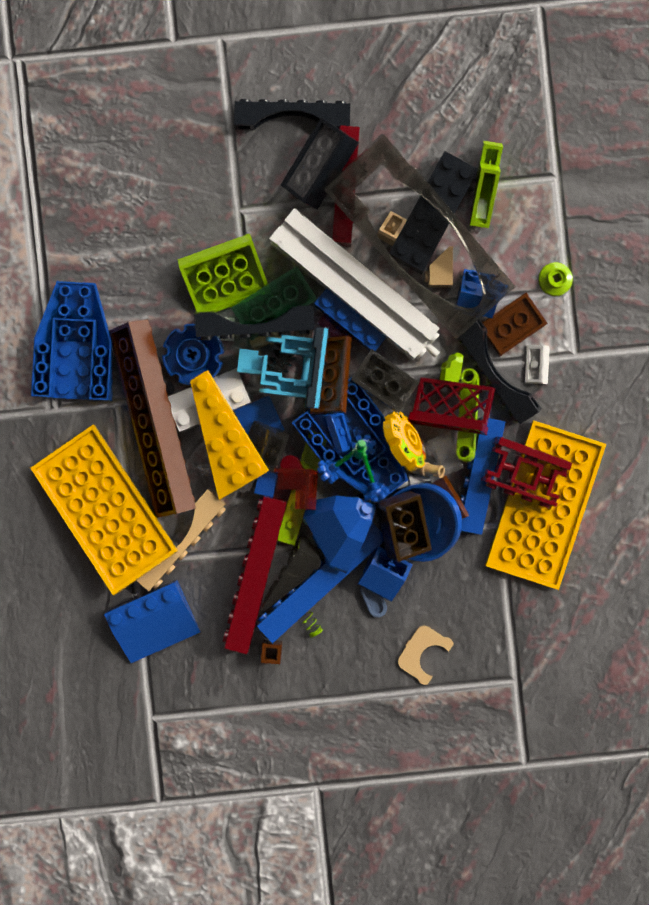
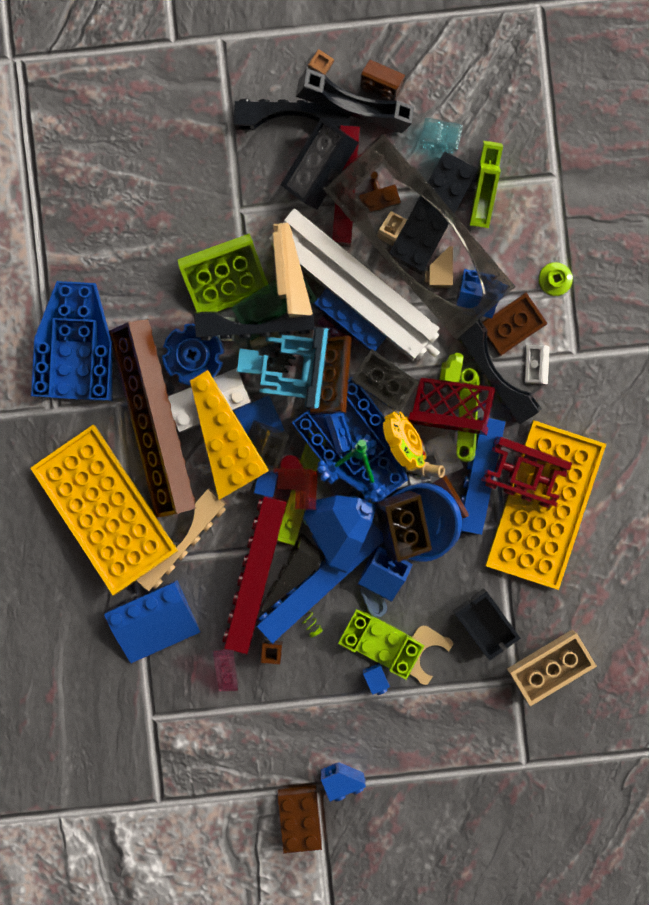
(226, 670): none -> clear pink plate
(289, 273): none -> tan wedge
(299, 819): none -> reddish brown brick
(321, 62): none -> medium nougat tile
(322, 91): none -> black arch
(341, 781): none -> blue slope
(376, 679): none -> blue brick
(380, 198): none -> reddish brown plate
(381, 80): none -> reddish brown slope
(381, 643): none -> lime slope
(441, 135): none -> clear light blue brick
(486, 624): none -> black piece
(551, 667): none -> tan brick

